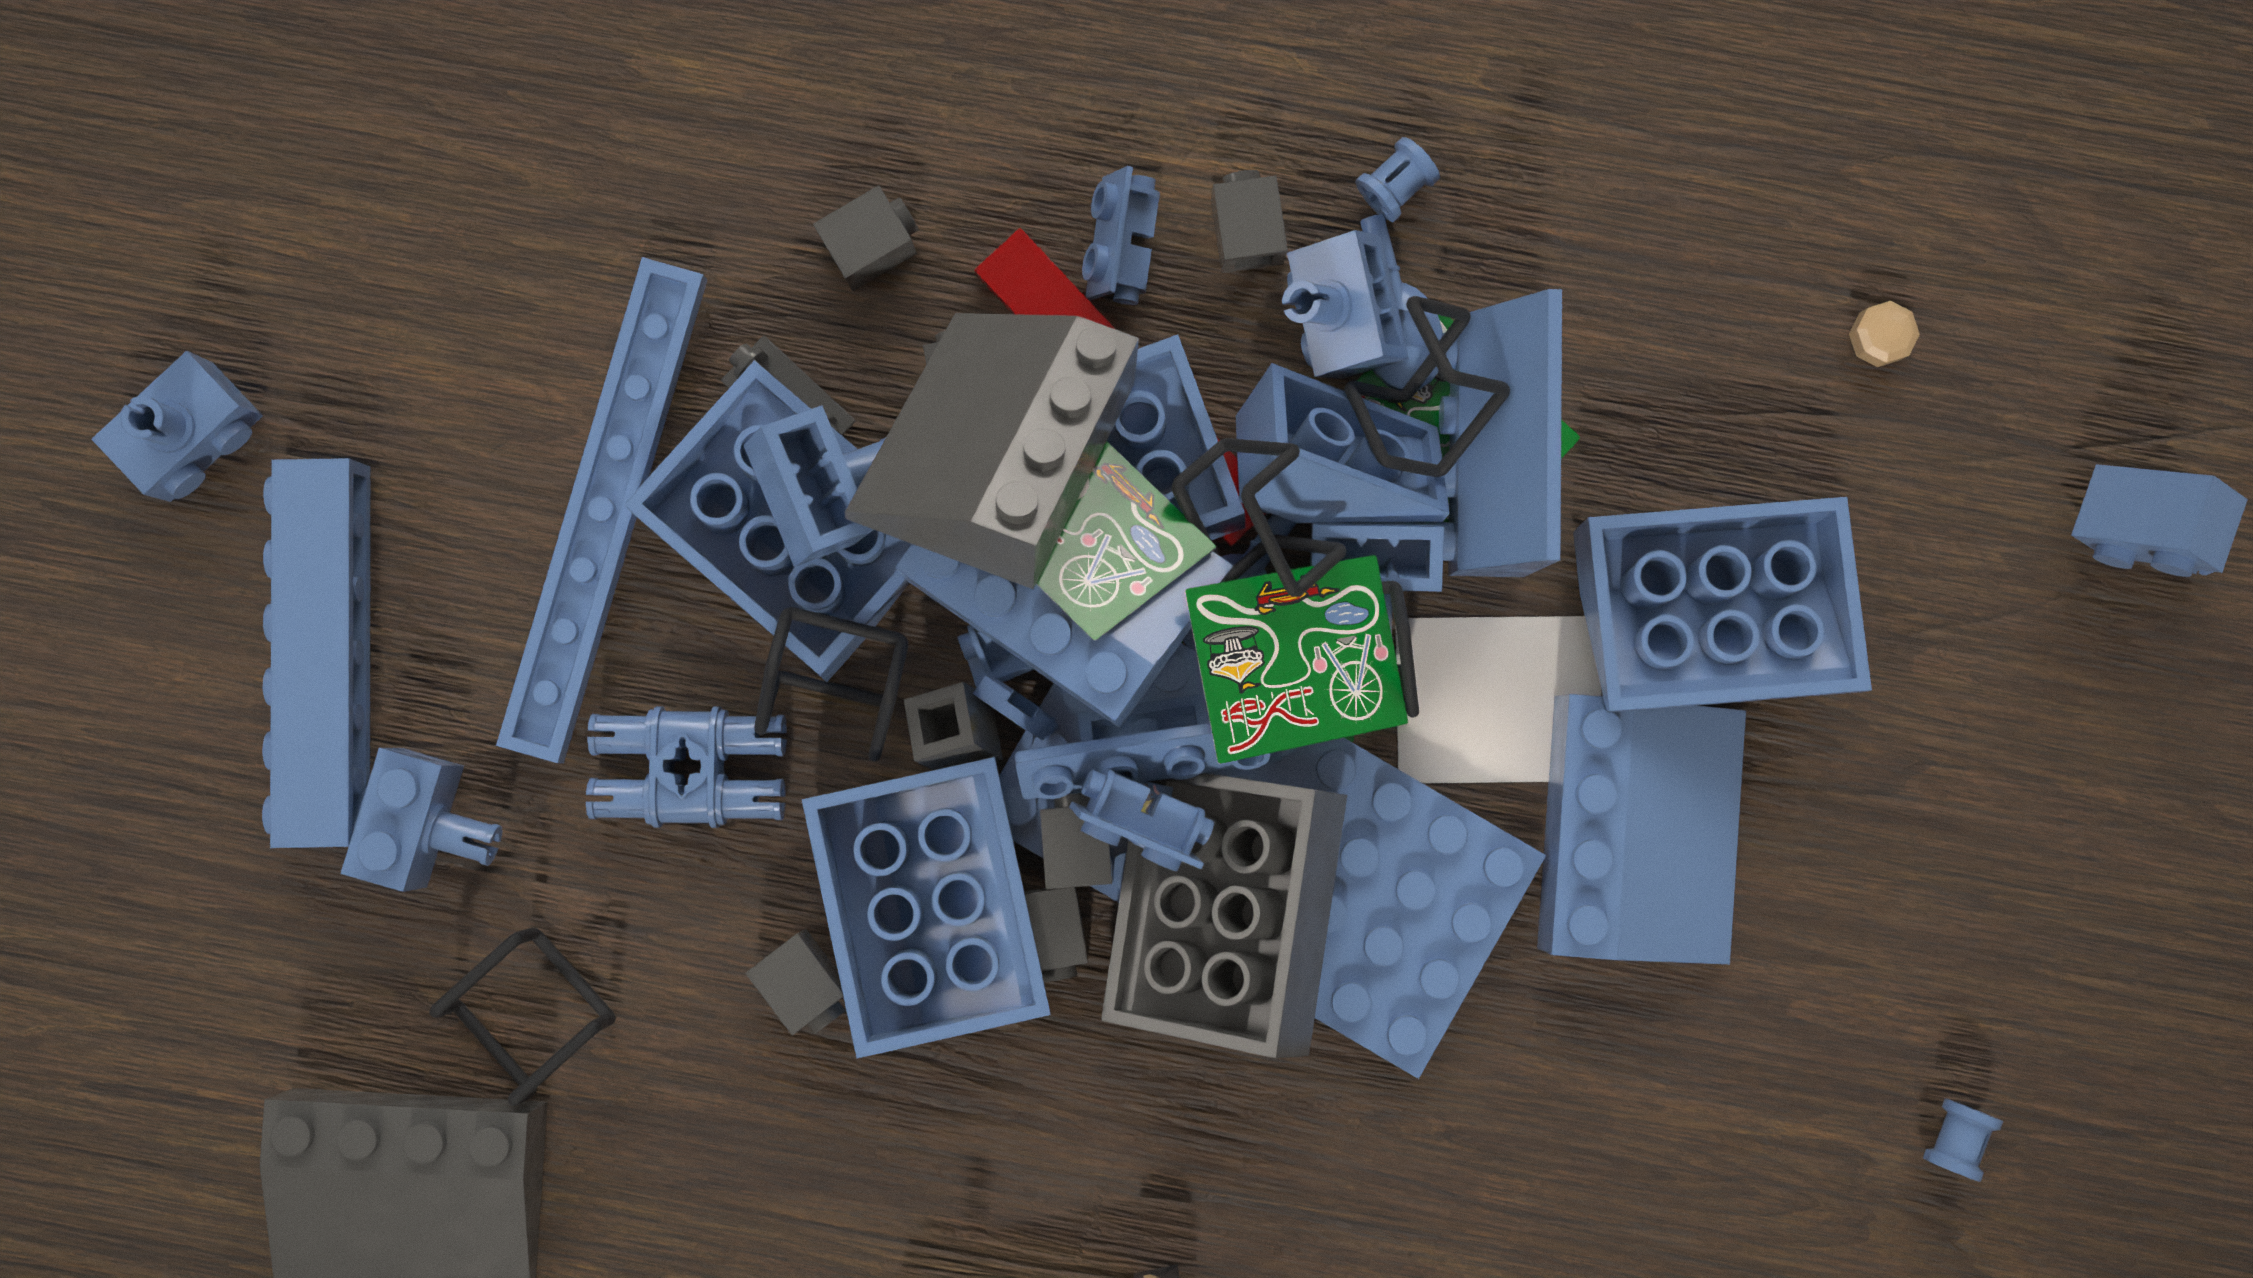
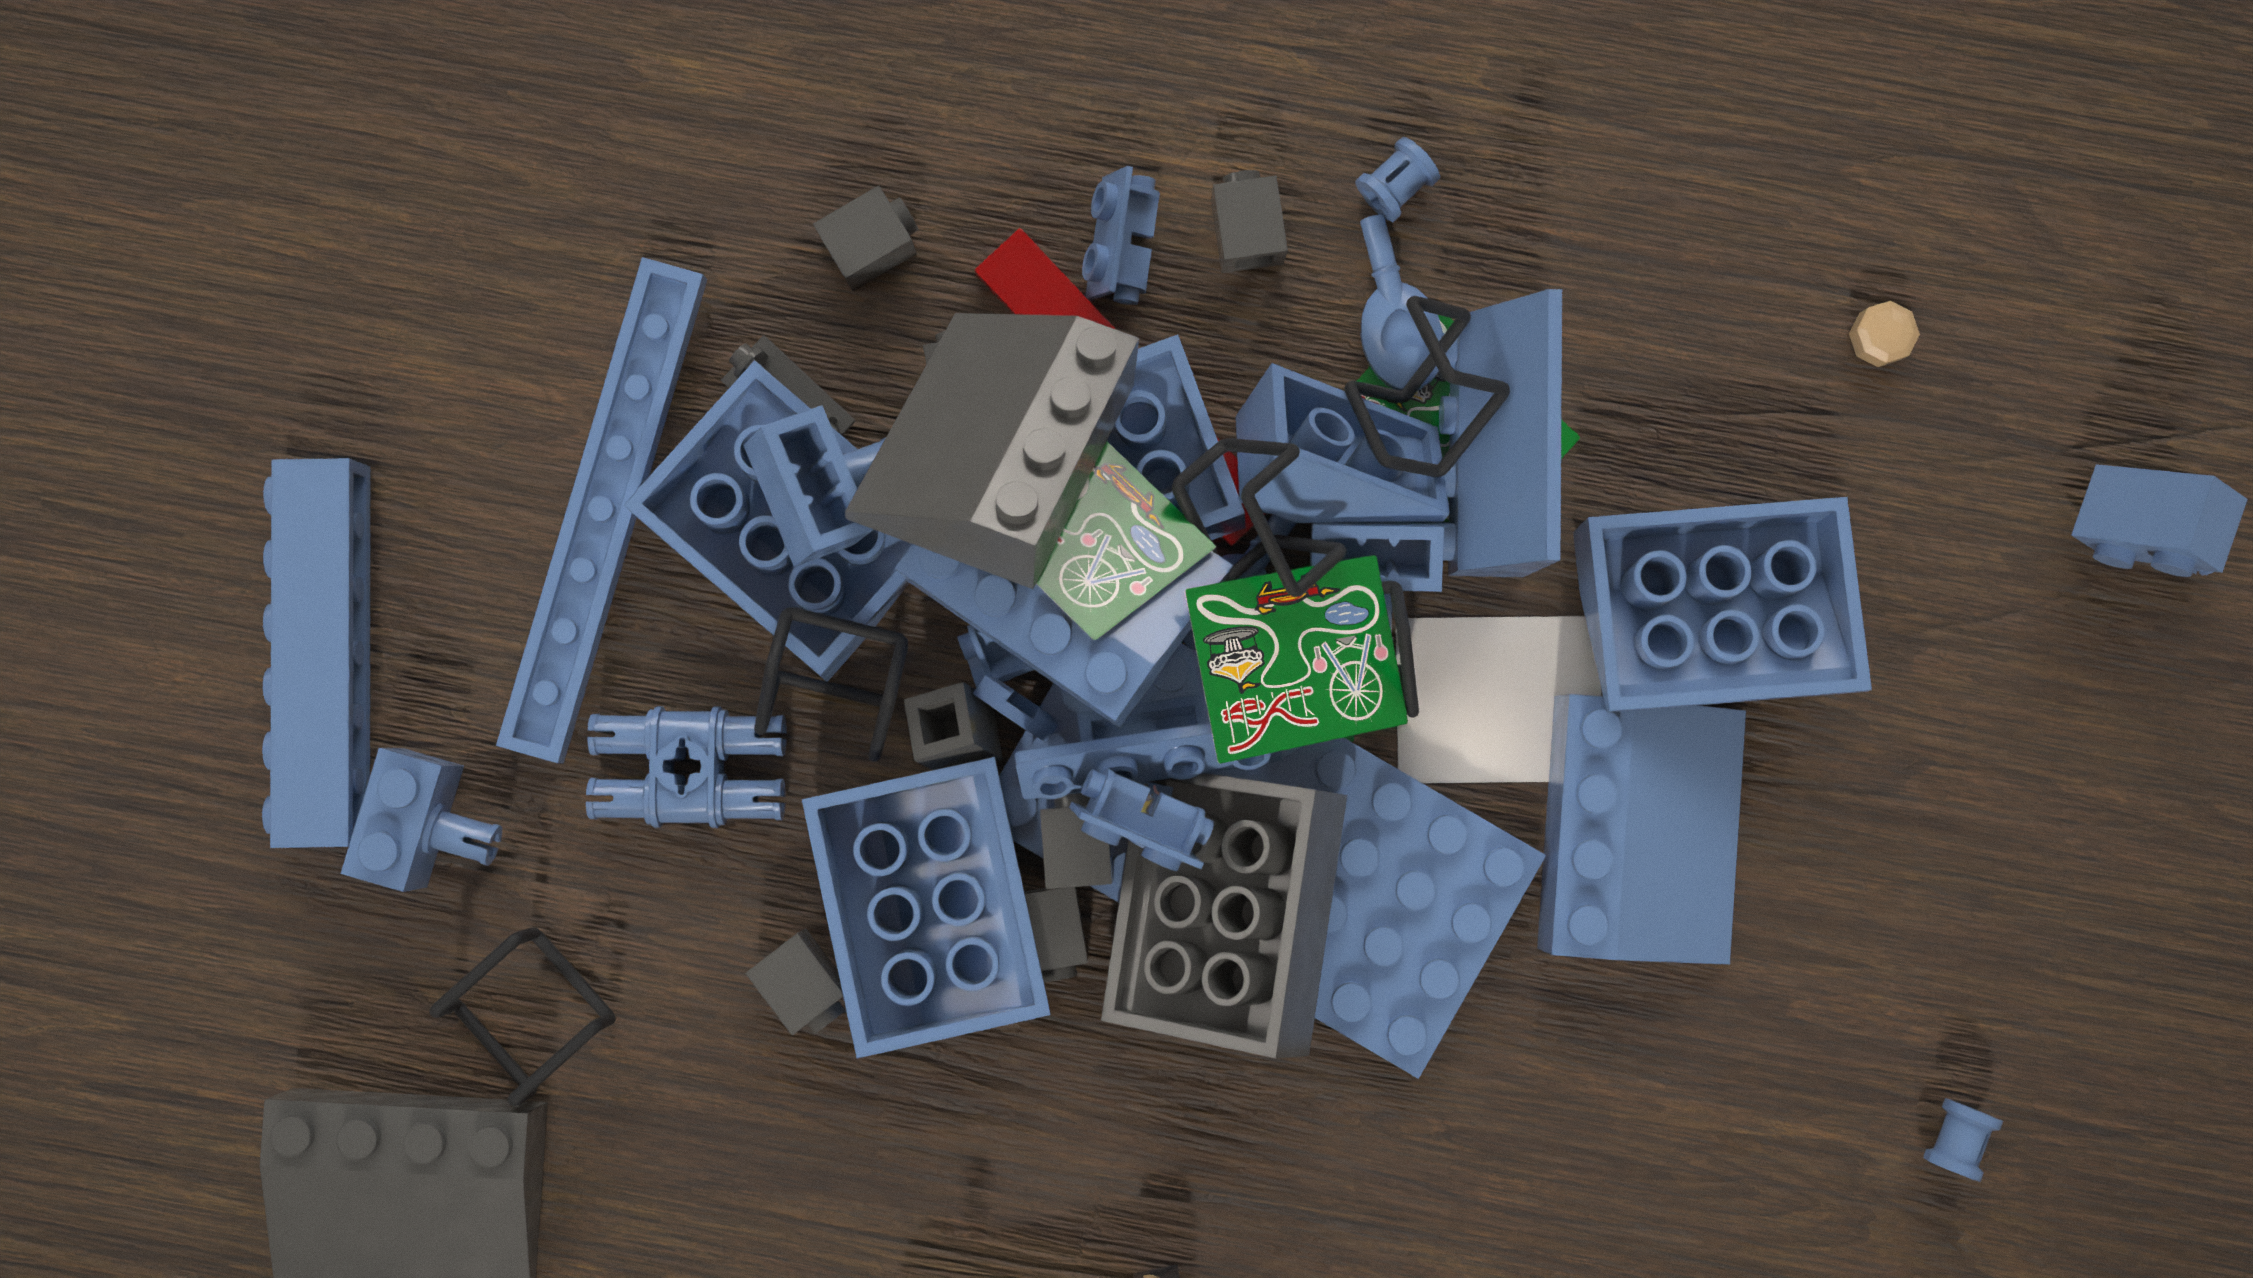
(178, 428): medium blue brick -> none
(1345, 305): medium blue brick -> none

